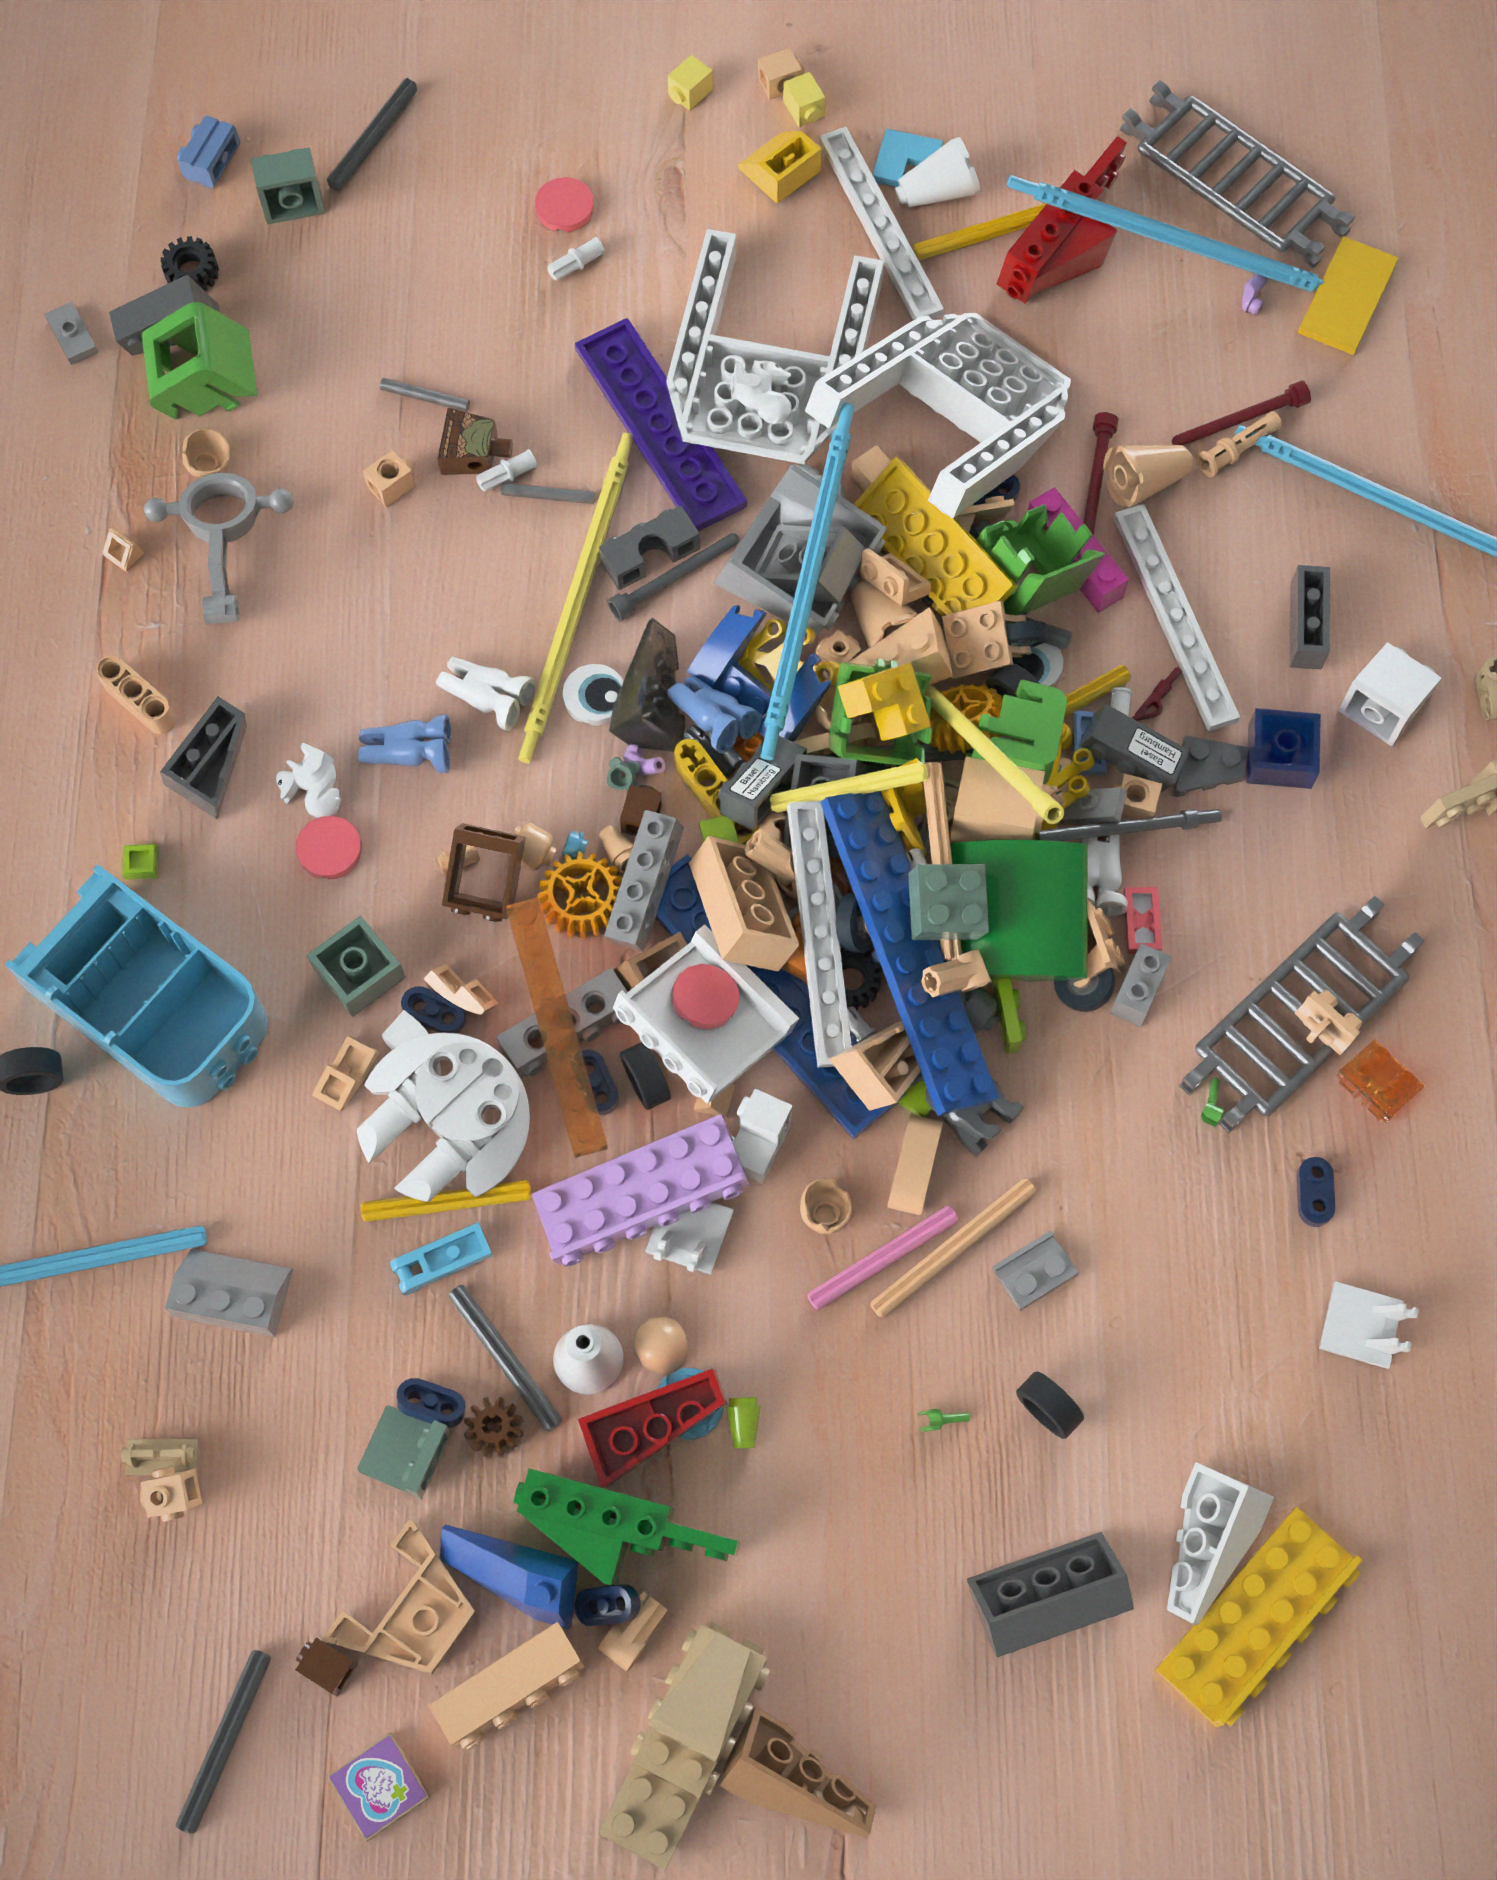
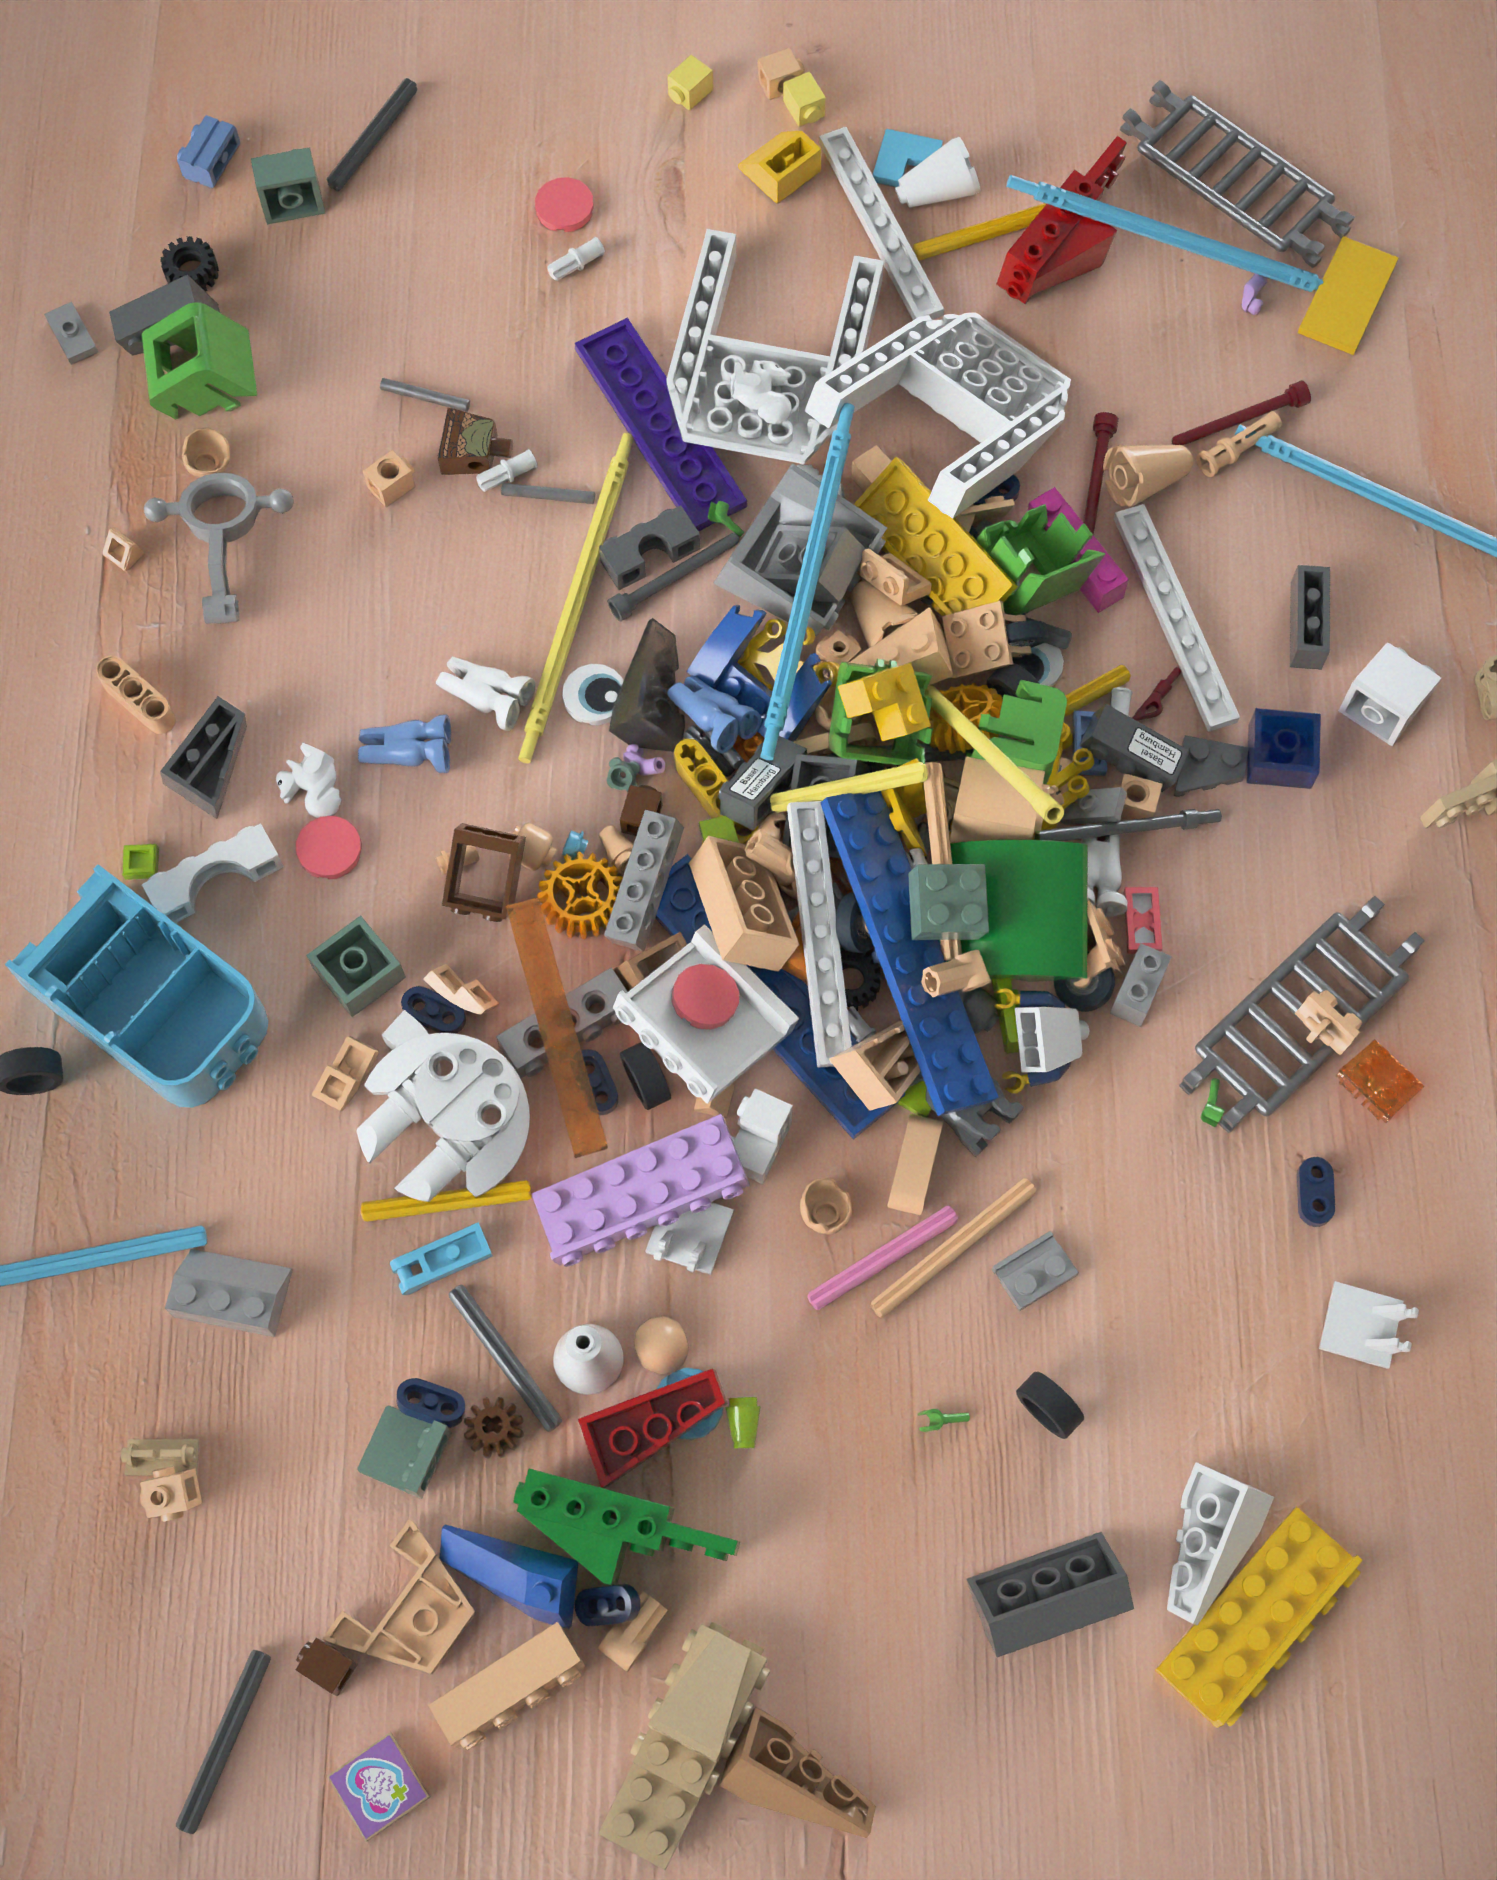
(246, 854): none -> white arch
(718, 514): none -> bright green hand
(1046, 1037): none -> white torso

